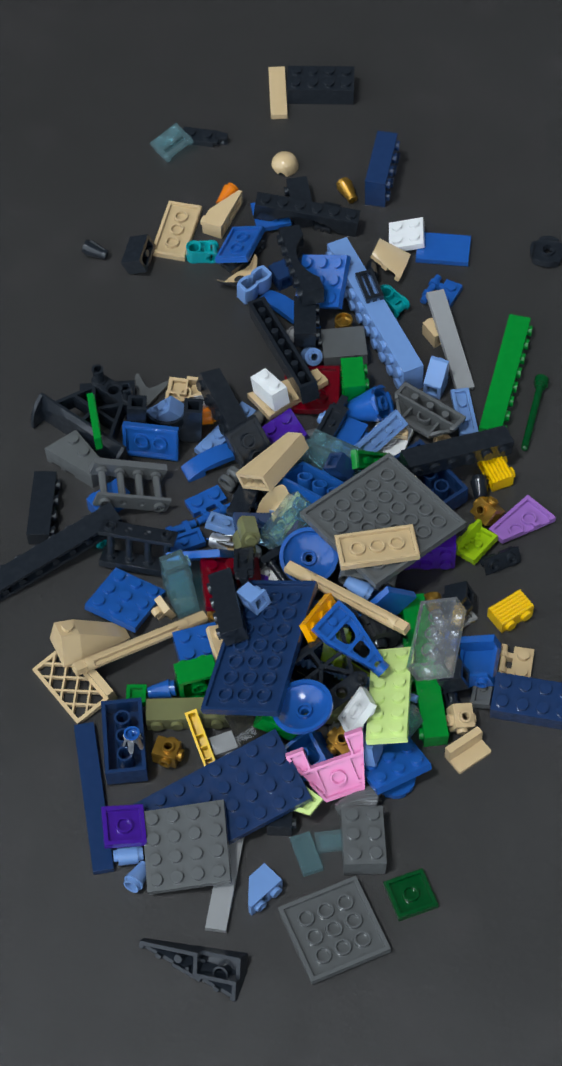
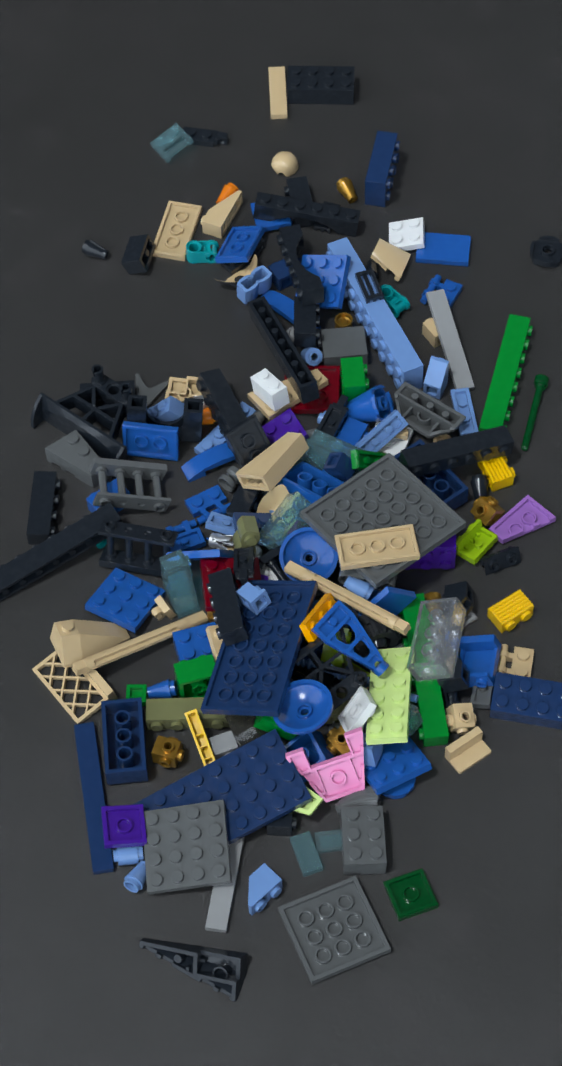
(94, 421): green tile -> none
(131, 736): piece -> none

